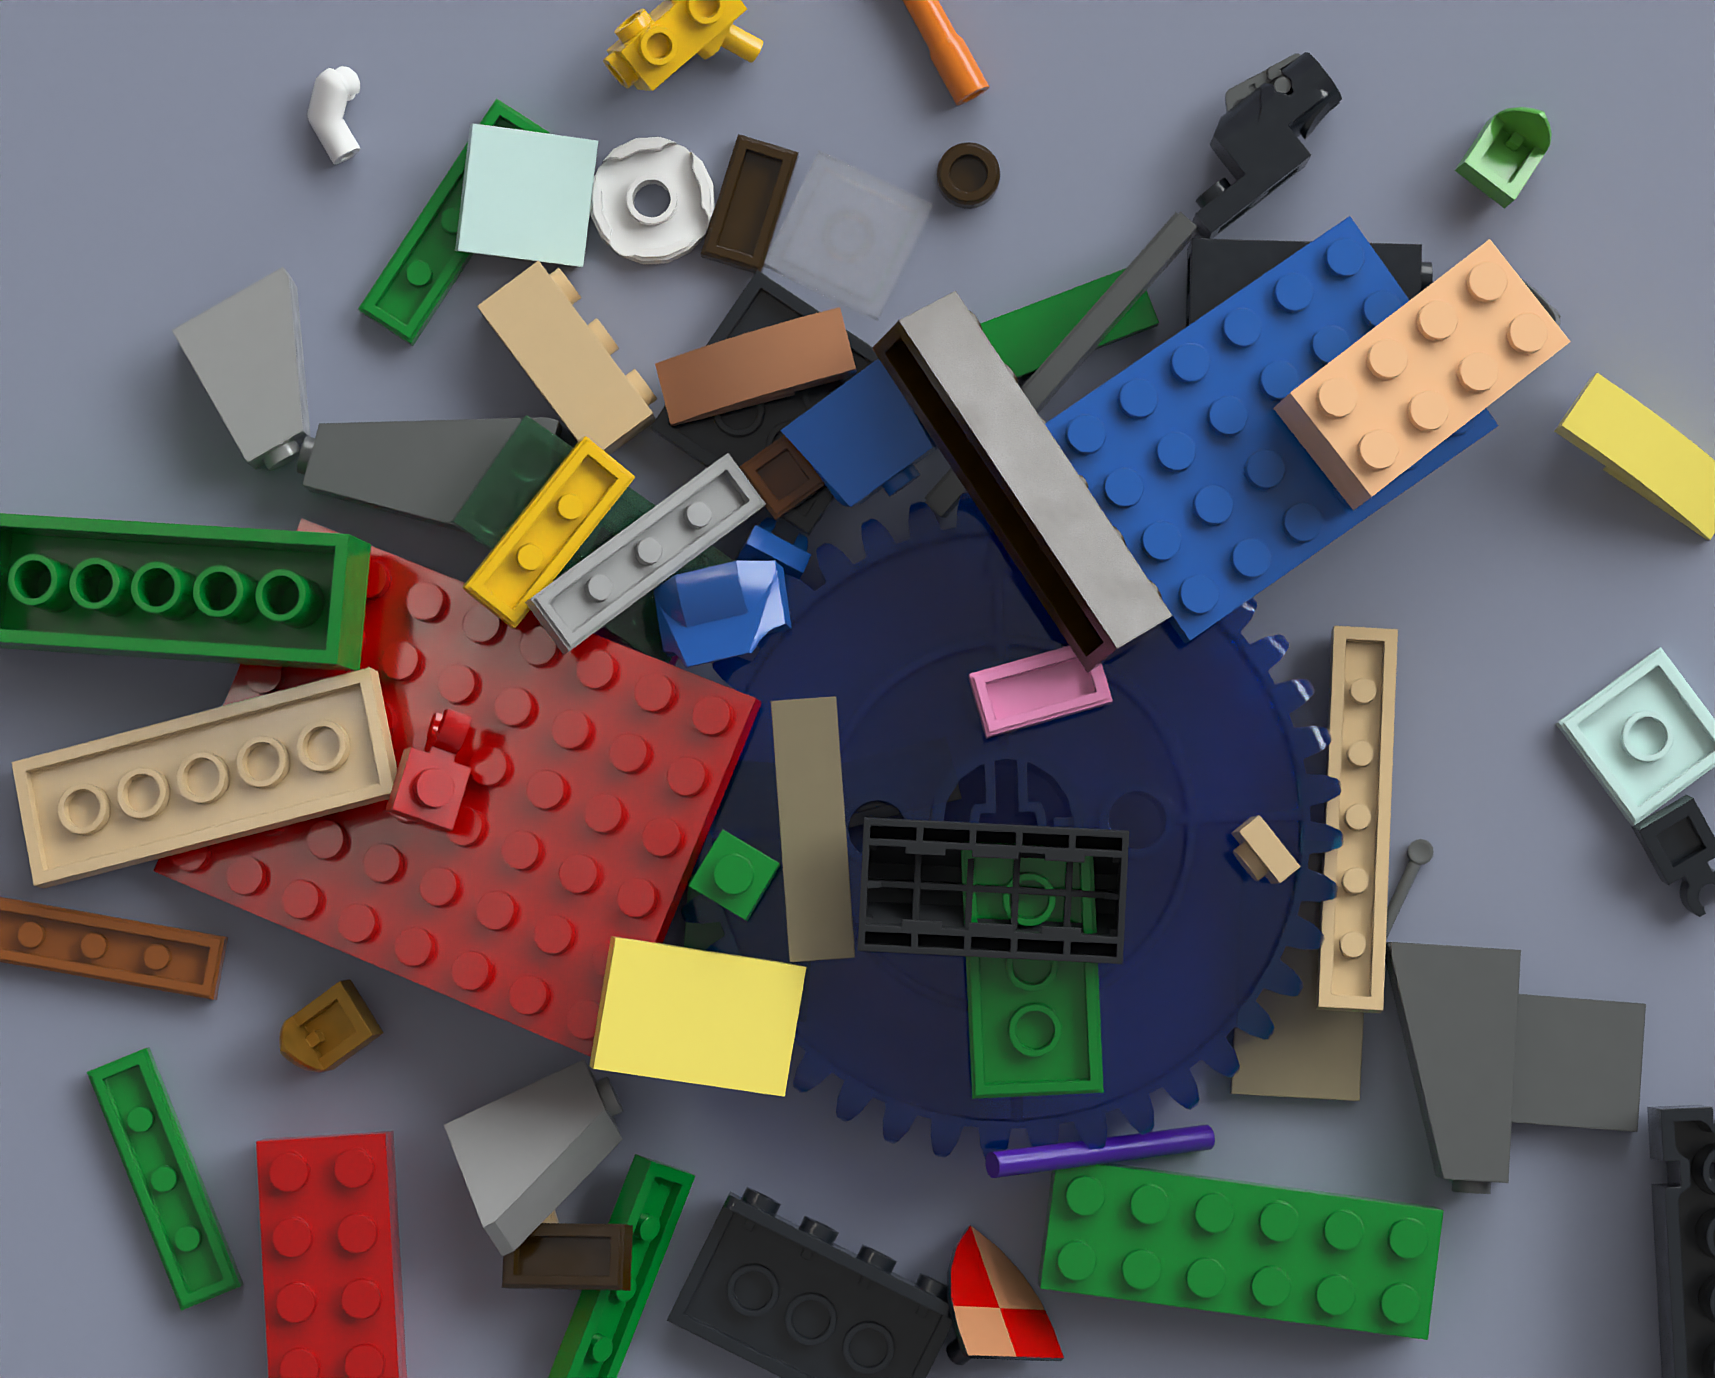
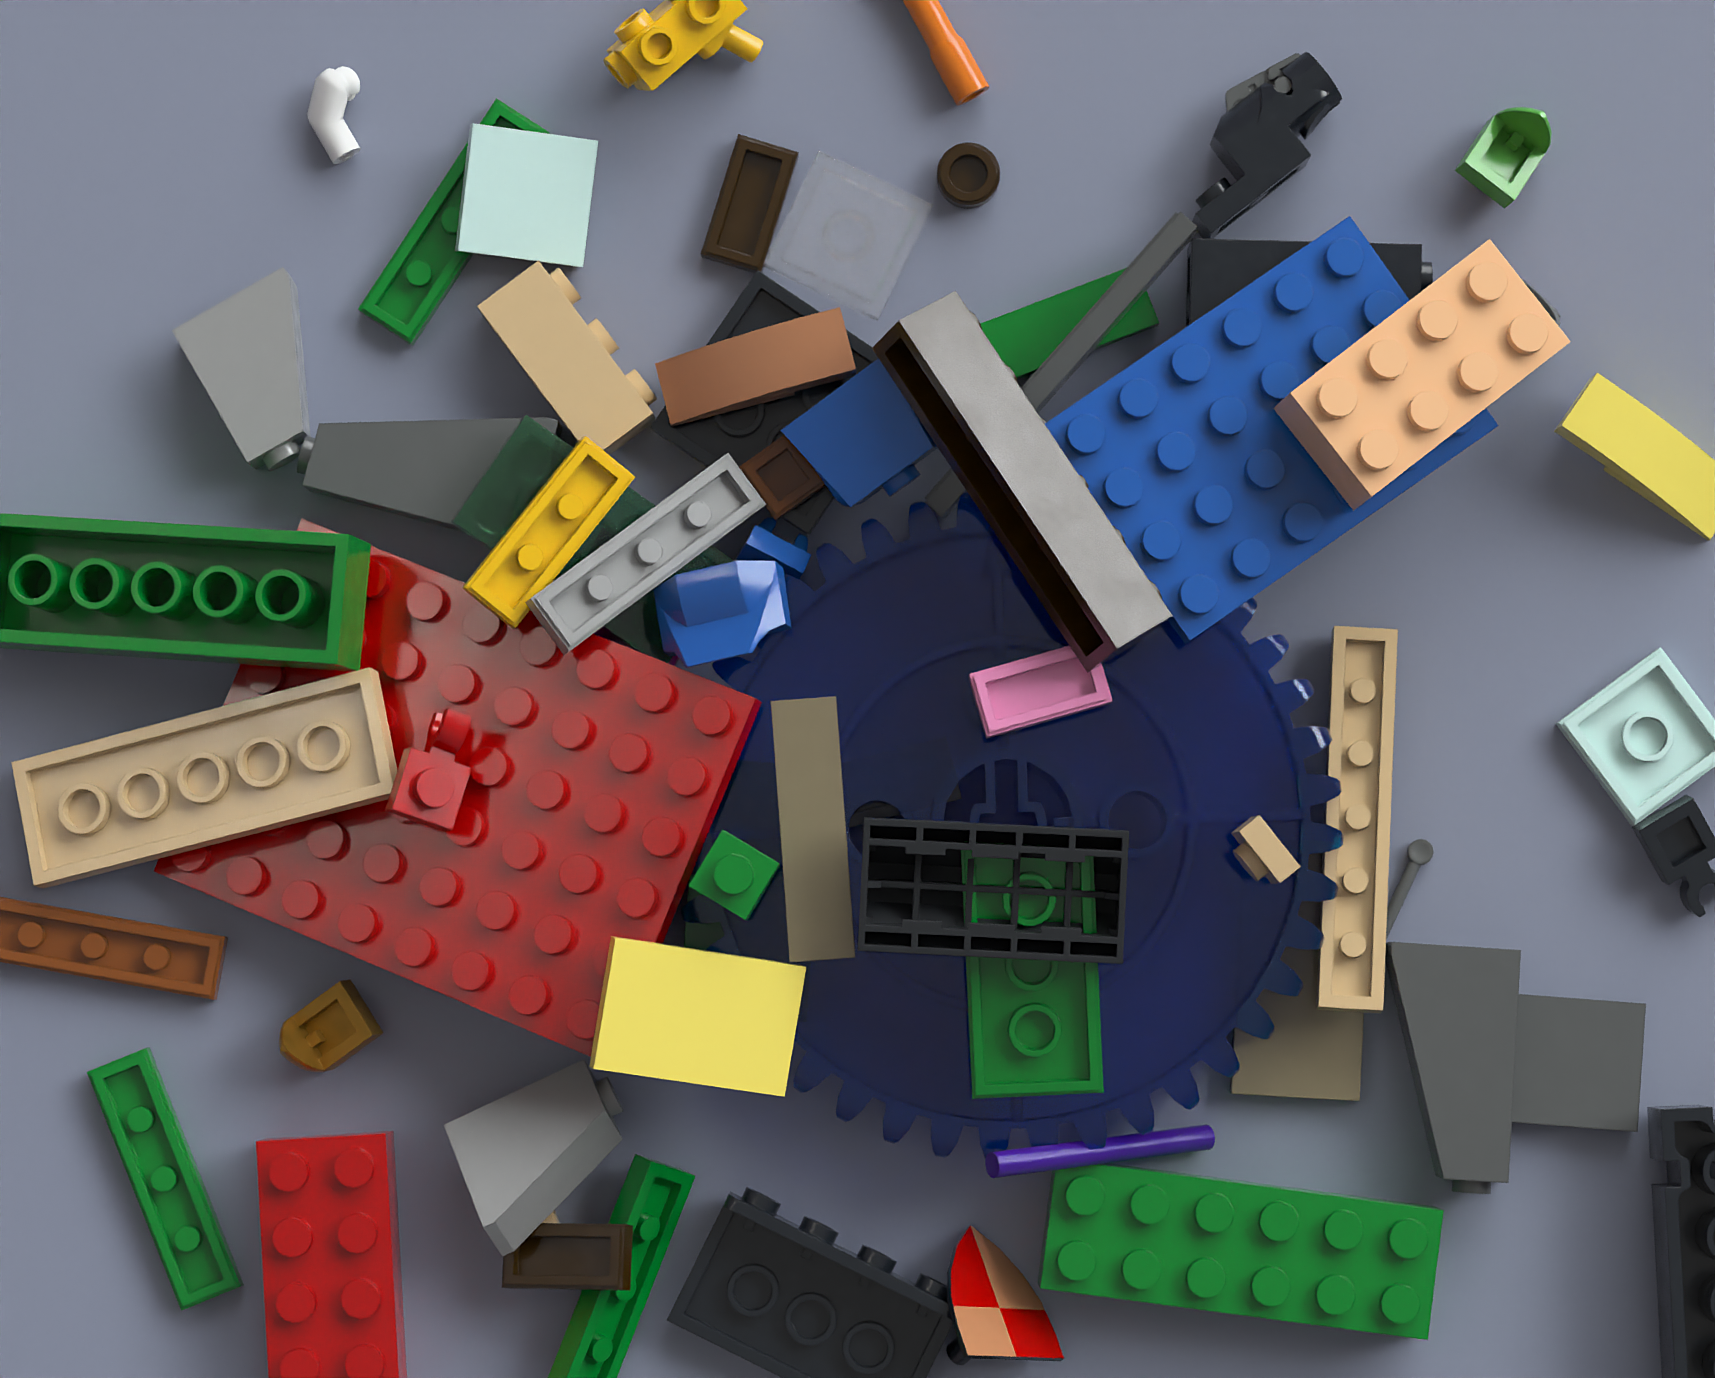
(660, 237): white tile -> none

